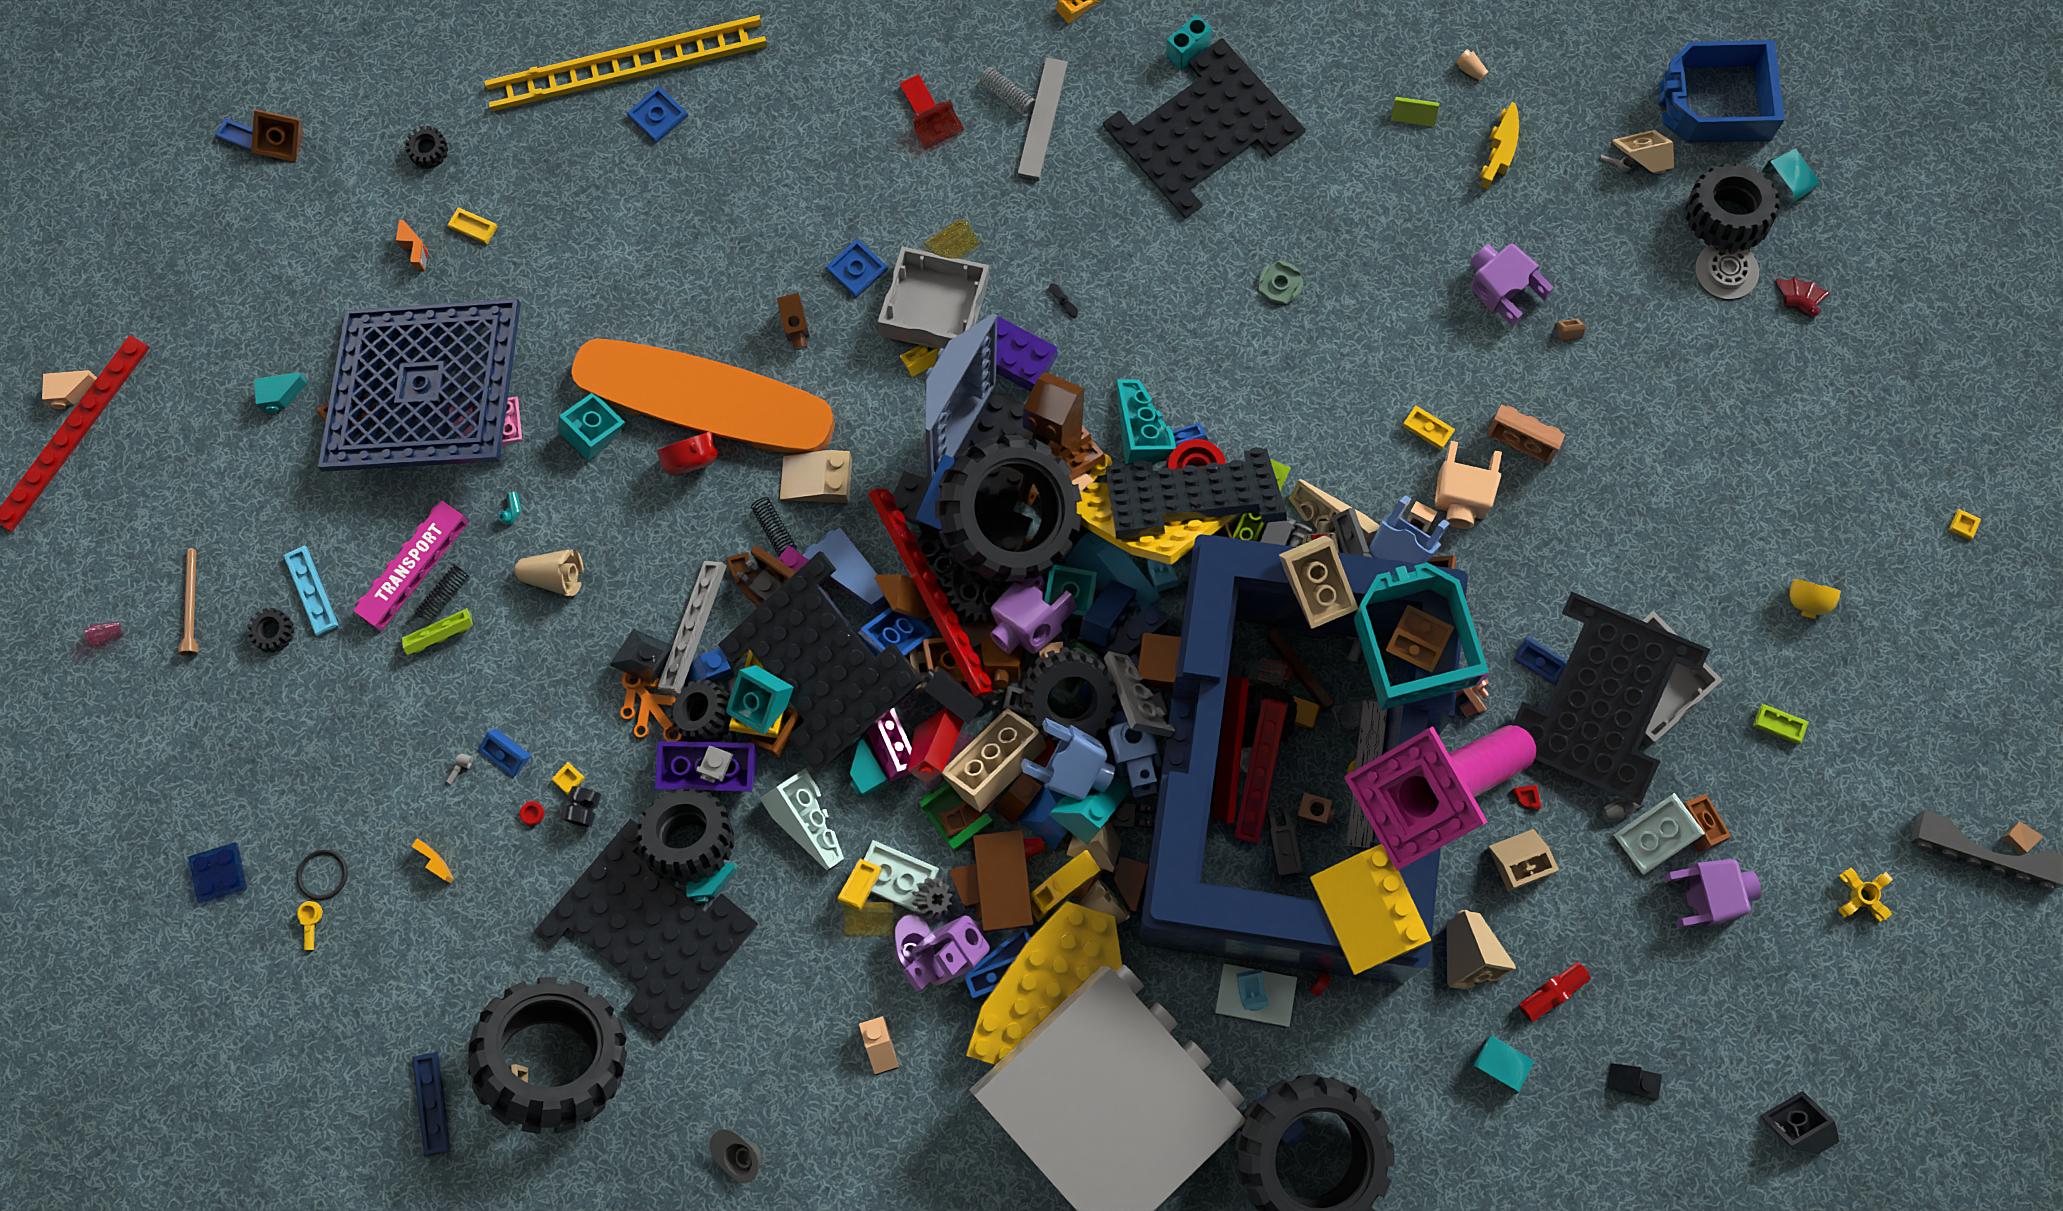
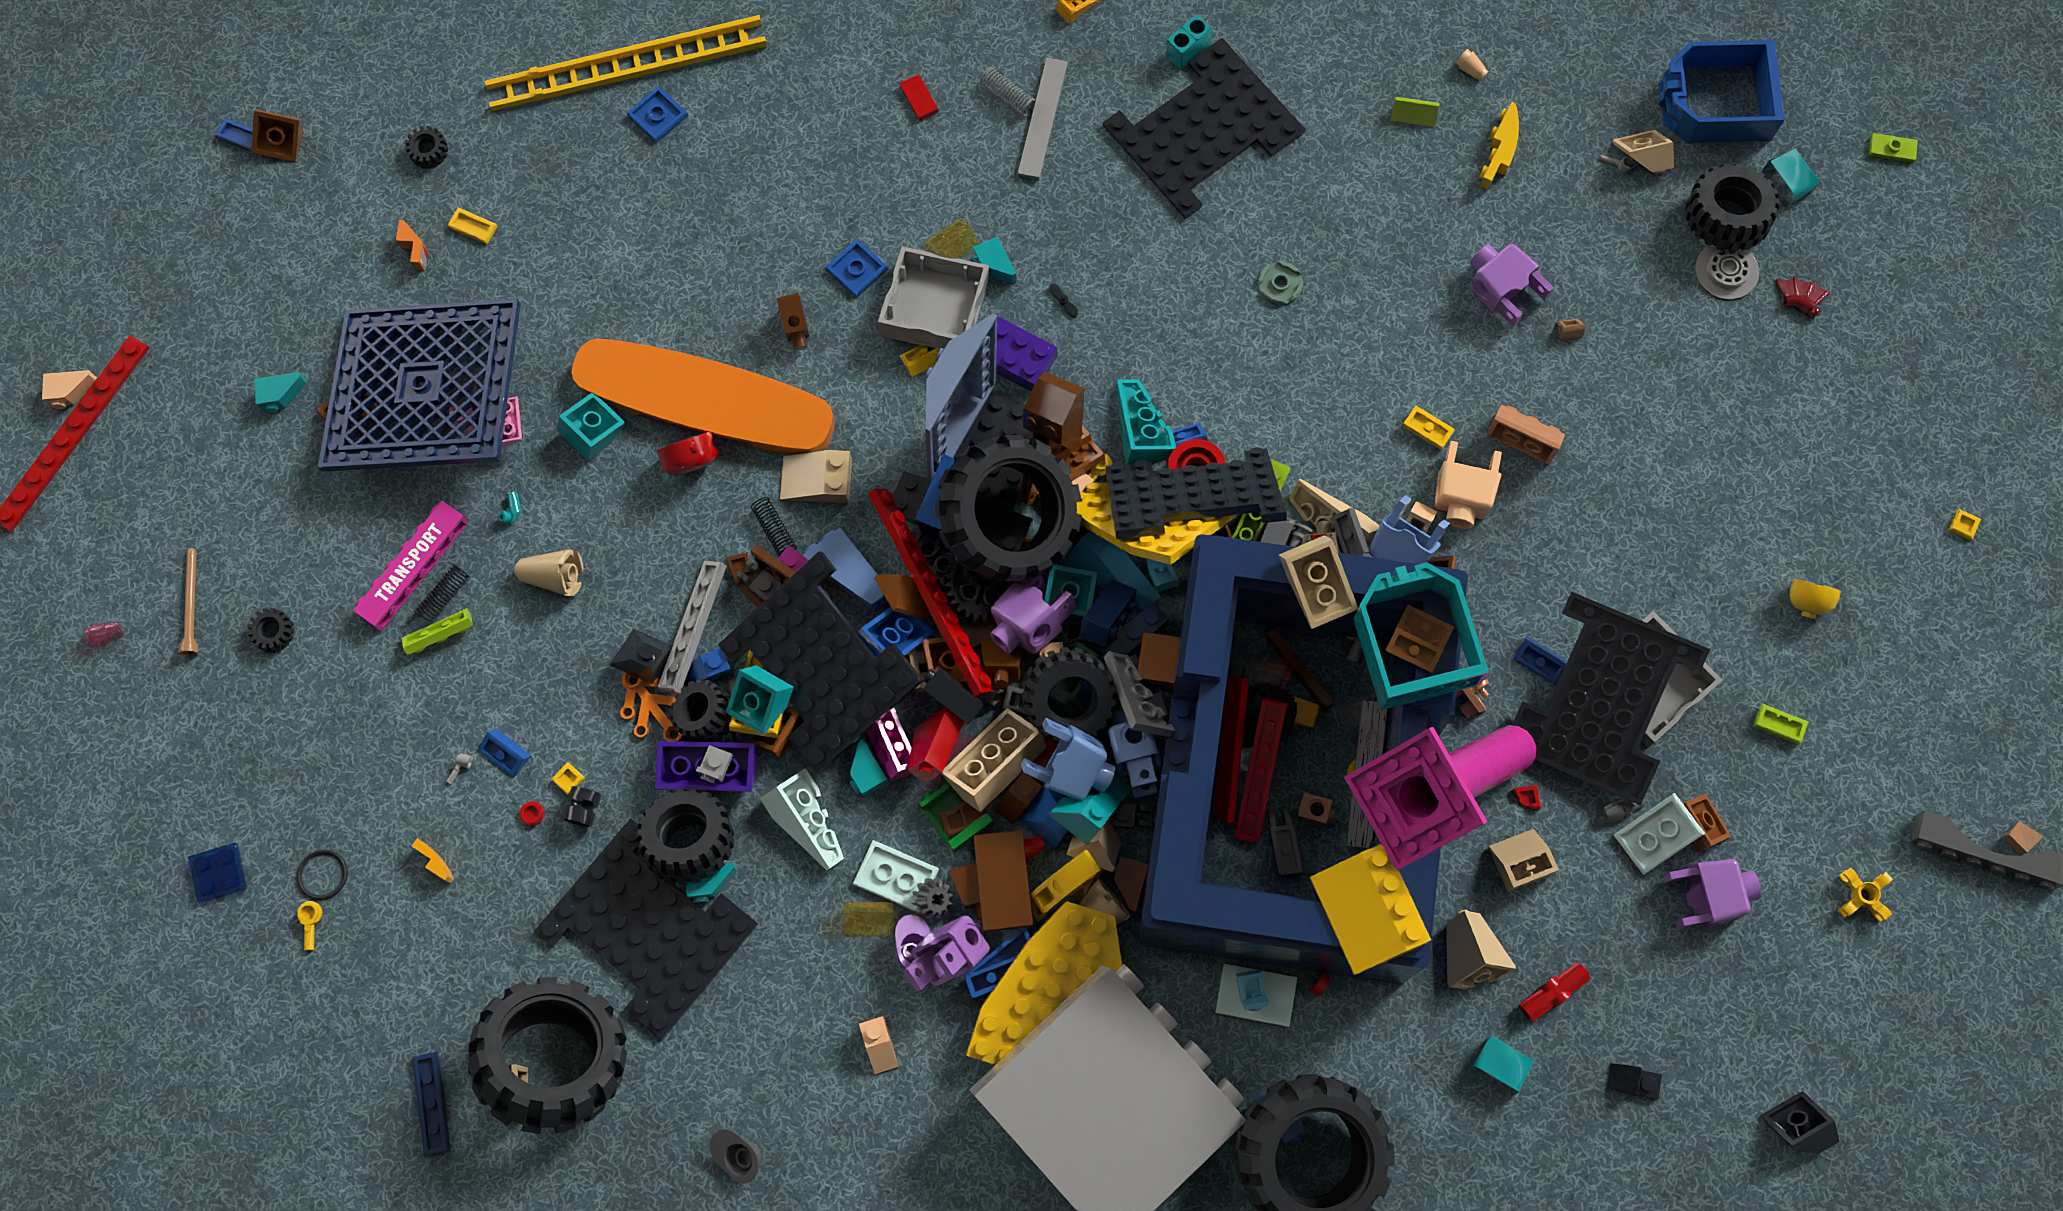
(311, 591): medium azure tile -> none
(859, 884): yellow tile -> none
(936, 124): clear red bracket -> none
(994, 255): none -> teal slope
(1893, 148): none -> lime plate

